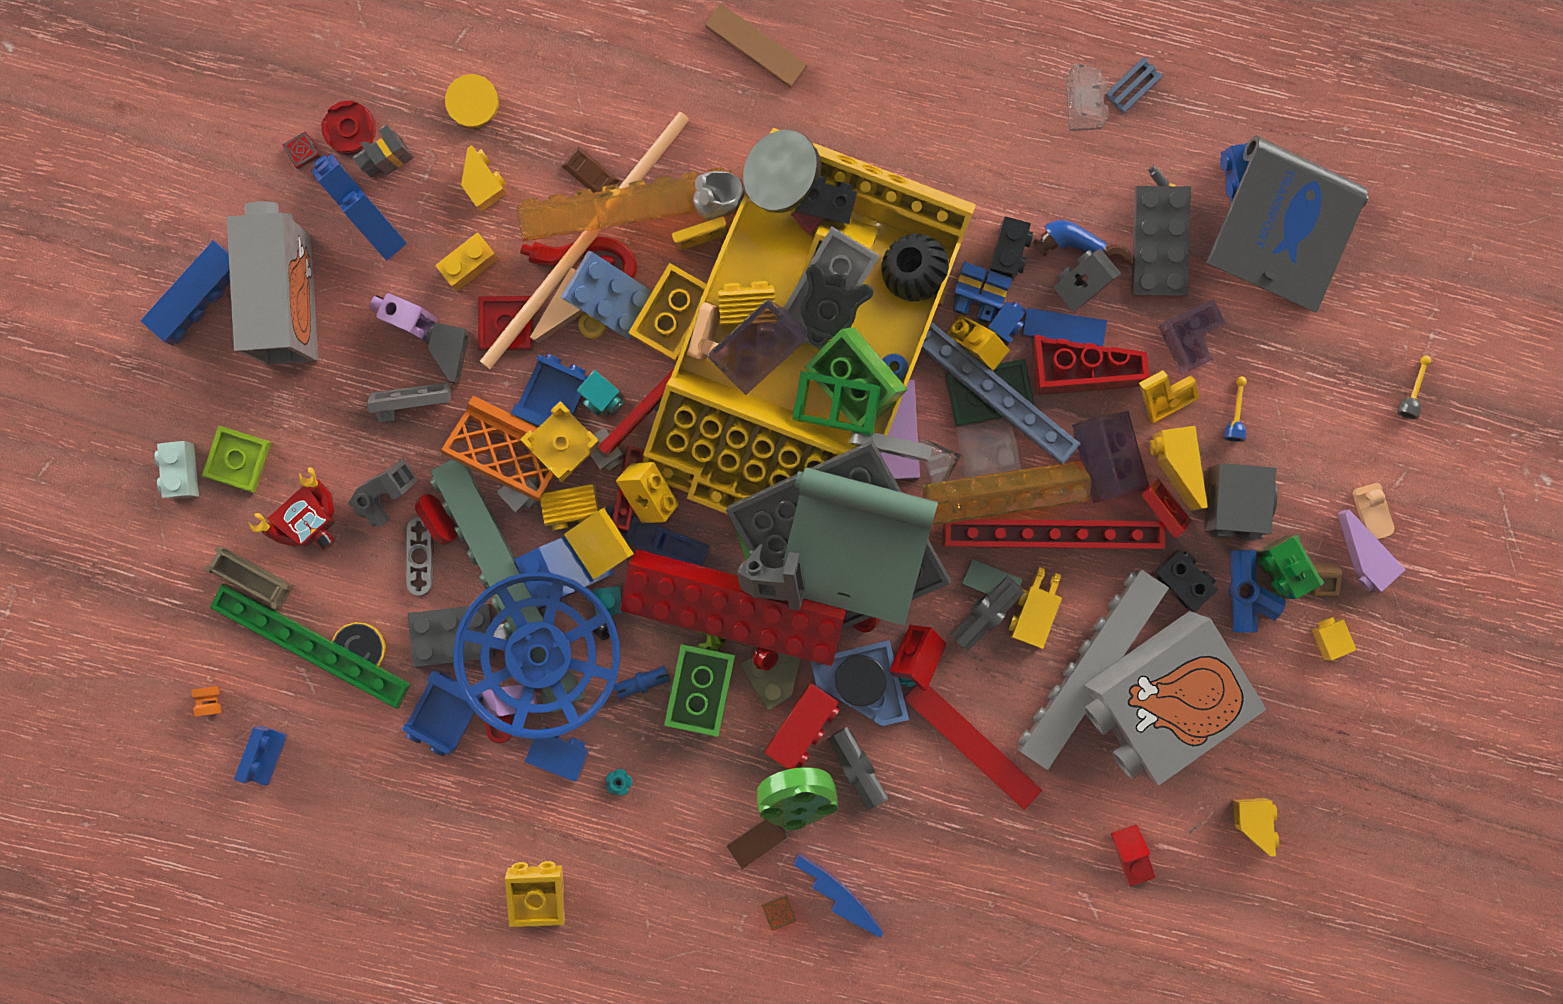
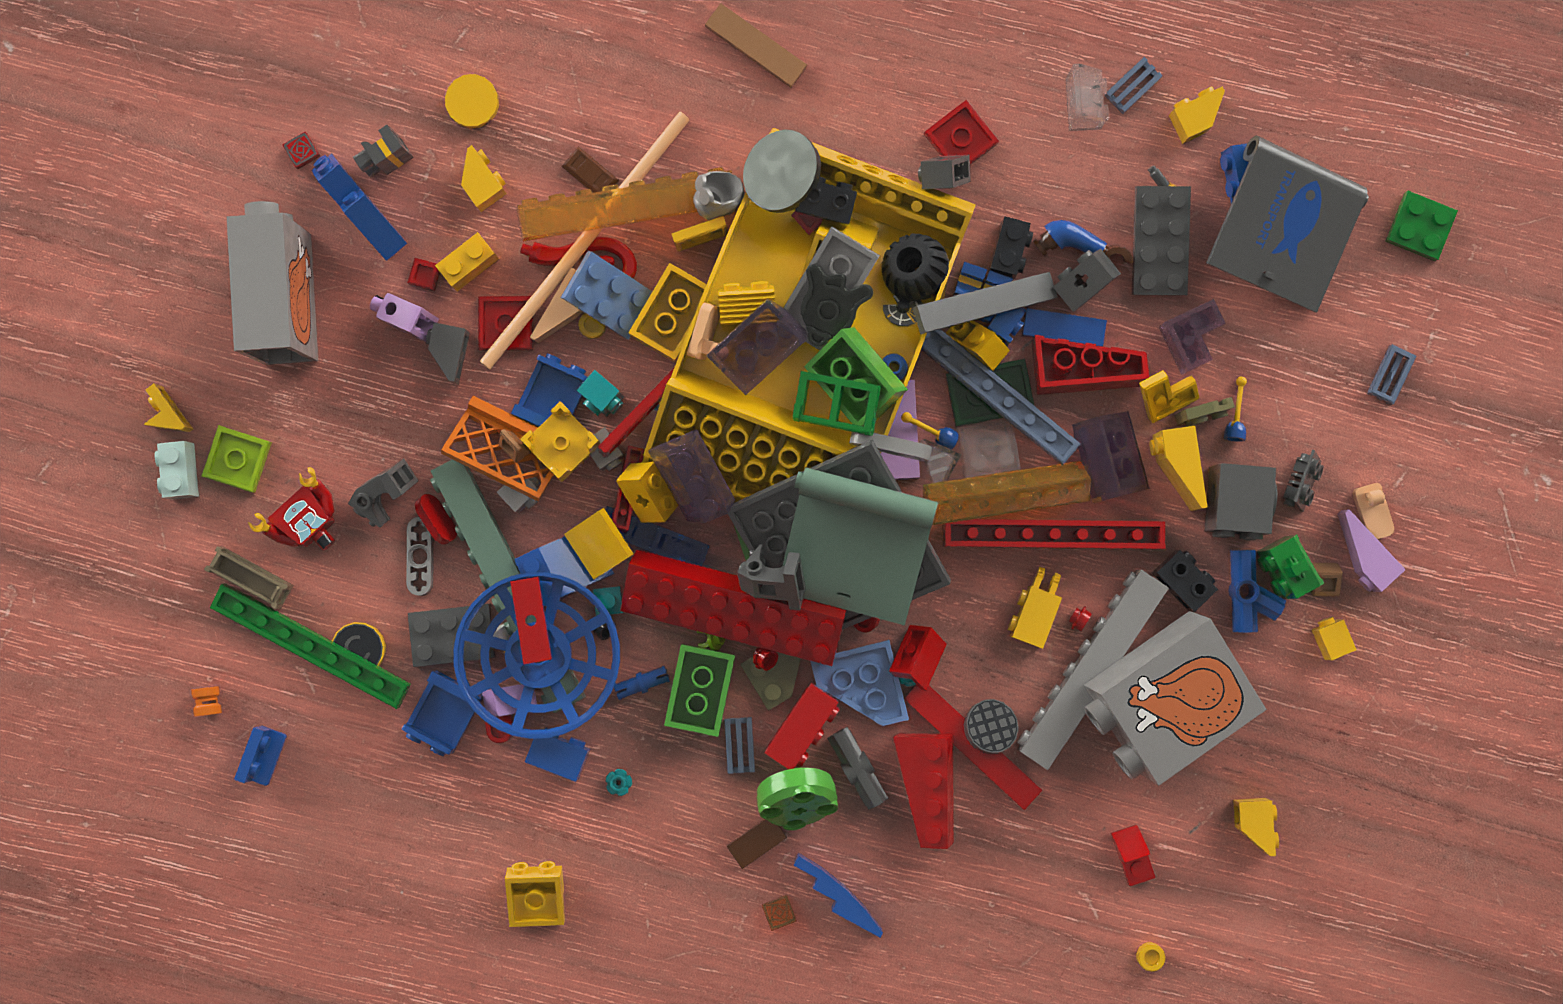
(170, 414): none -> yellow slope
(190, 295): blue brick -> none
(348, 126): red tile -> none
(386, 402): light grey hinge -> none
(424, 274): none -> red tile
(513, 445): none -> medium nougat slope
(527, 602): none -> red tile
(568, 506): yellow brick -> none
(693, 478): none -> slope
(741, 768): none -> sand blue tile
(860, 680): black head -> none
(902, 312): none -> piece
(928, 780): none -> red wedge
(944, 172): none -> dark grey brick
(945, 436): none -> hinge
(961, 134): none -> red tile
(984, 303): none -> tile
(985, 577): sand green tile -> none
(987, 613): dark grey piece -> none
(991, 726): none -> tile
(1080, 618): none -> red plate
(1150, 956): none -> yellow tile
(1166, 508): red tile -> none
(1196, 116): none -> yellow slope
(1198, 414): none -> olive plate
(1312, 470): none -> dark grey hinge
(1381, 395): none -> sand blue tile
(1411, 407): hinge -> none
(1421, 226): none -> green plate

